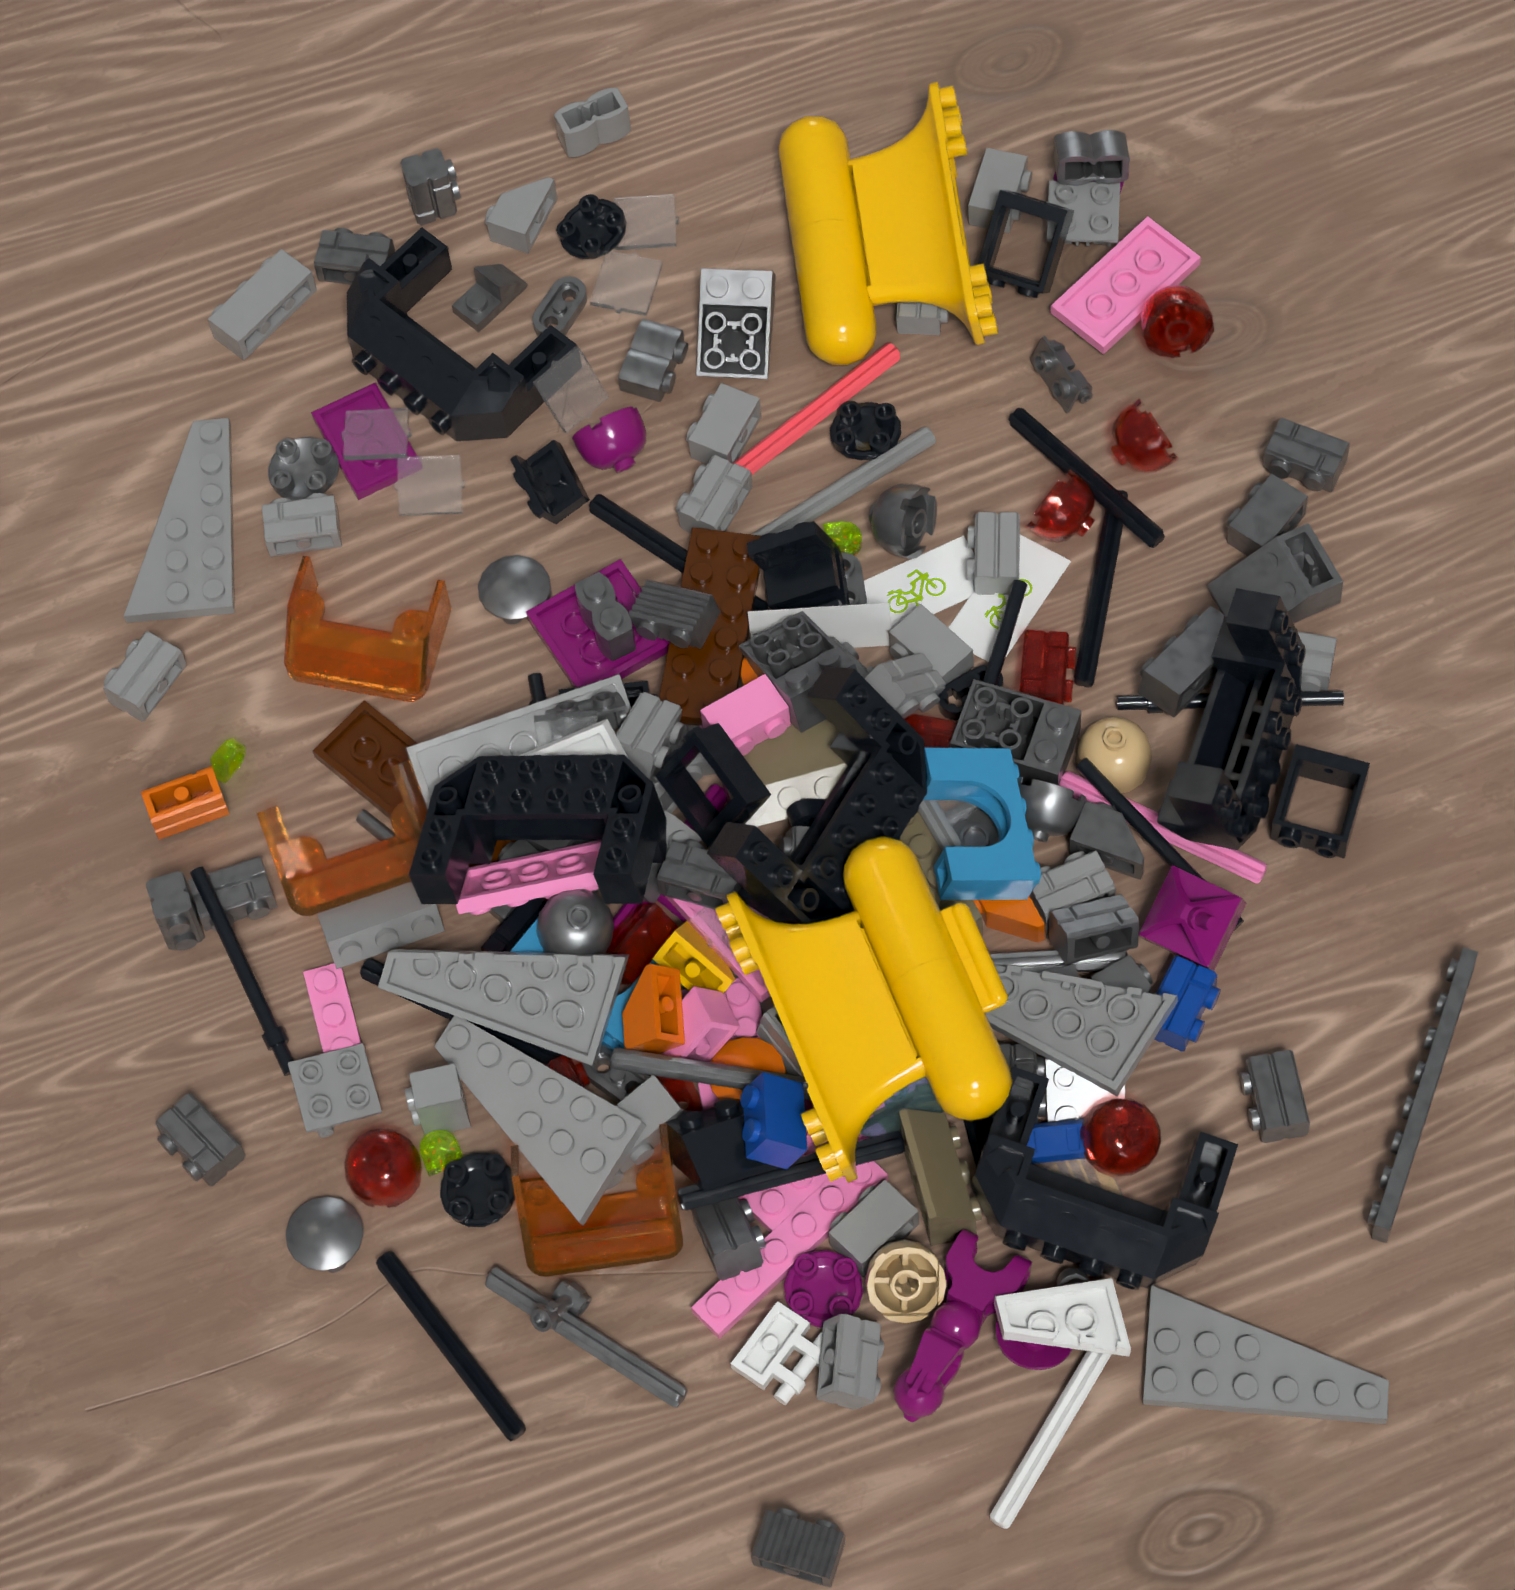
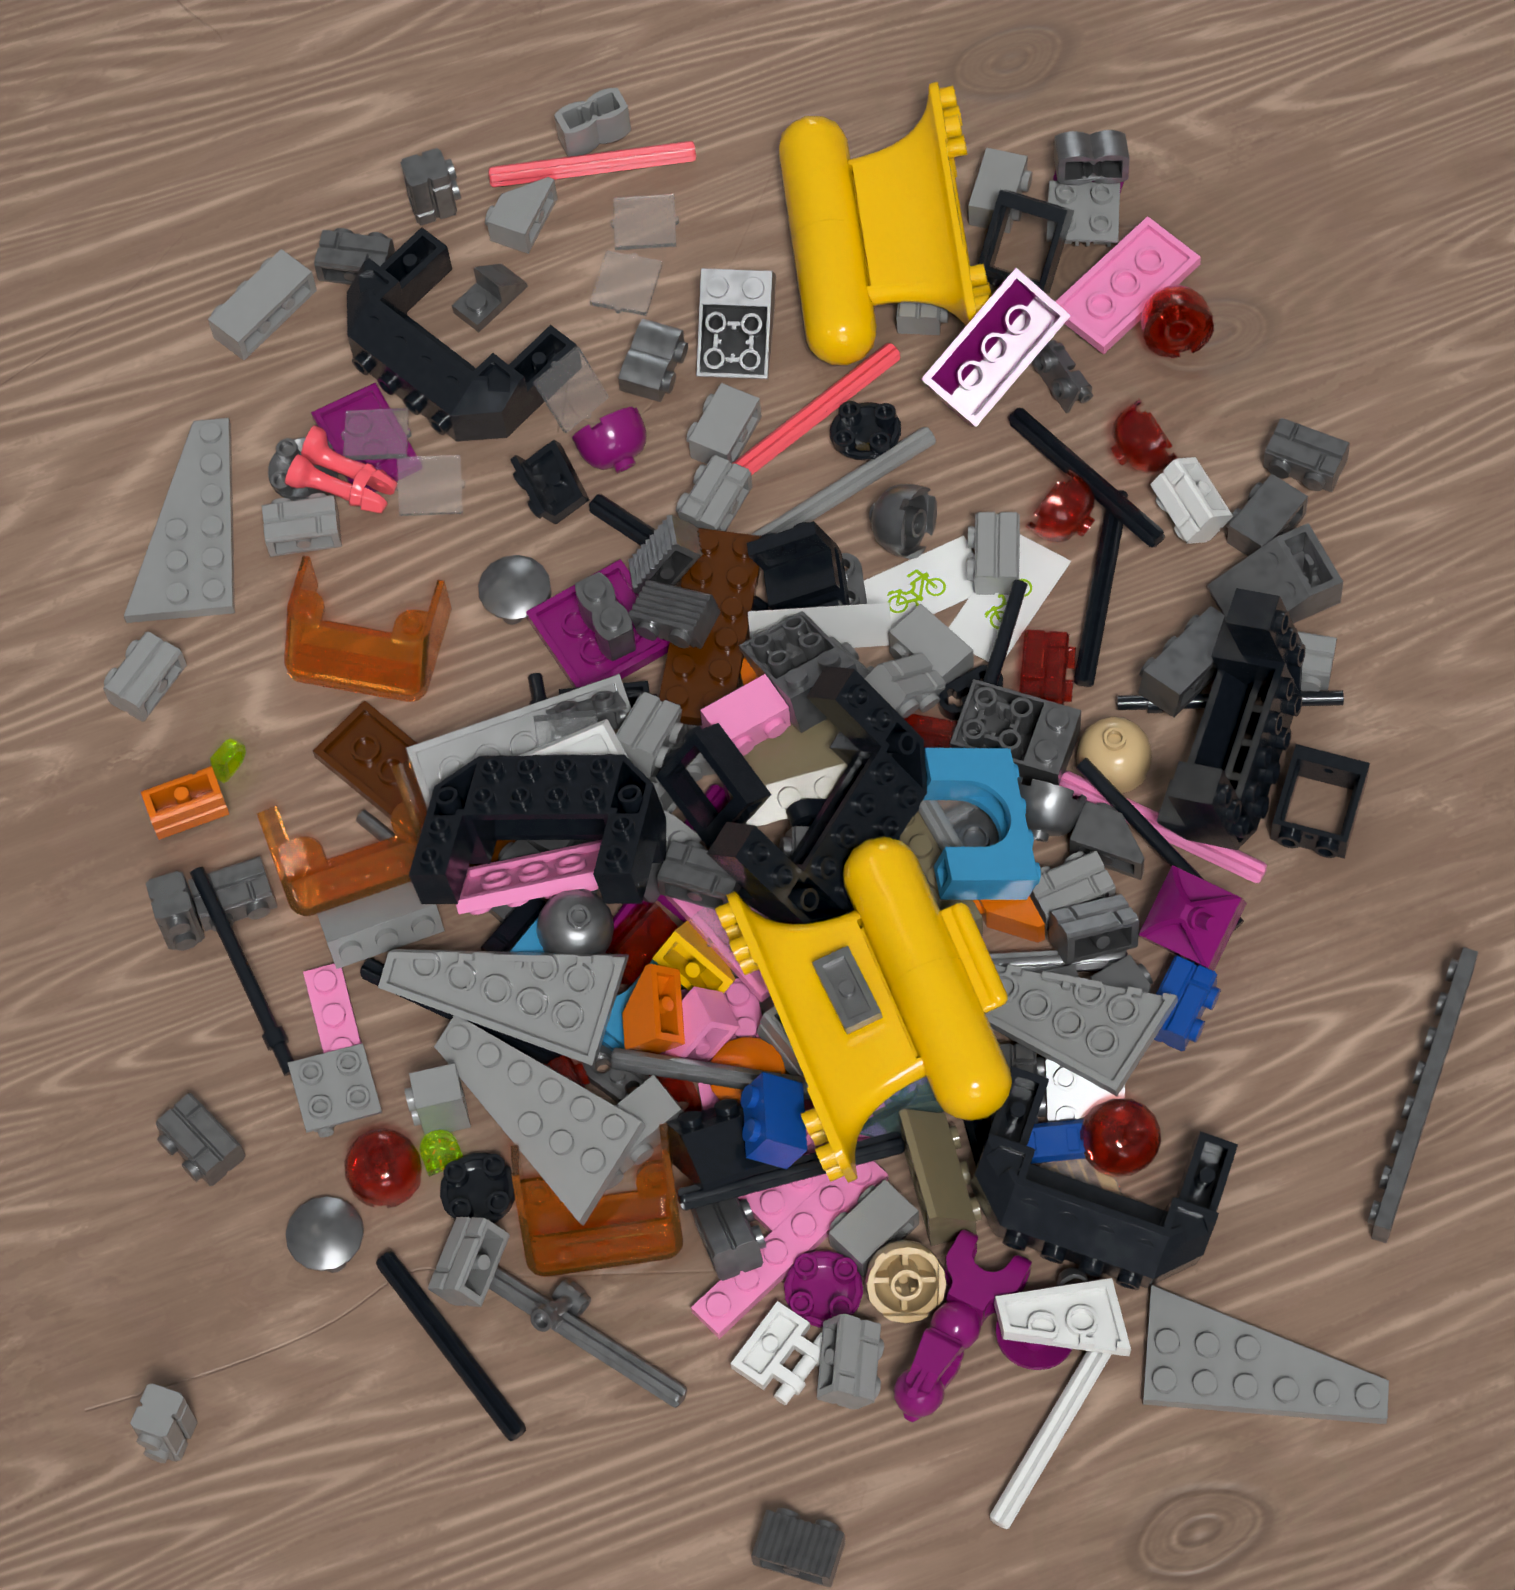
(163, 1423): none -> light grey brick
(317, 452): none -> coral piece
(468, 1261): none -> light grey brick
(558, 311): flat silver plate -> none
(592, 163): none -> coral axle
(592, 228): black dish -> none
(666, 554): none -> flat silver brick
(845, 535): clear neon green tile -> none
(847, 990): none -> flat silver plate
(995, 348): none -> slope
(1191, 500): none -> white brick
(1276, 1096): flat silver brick -> none

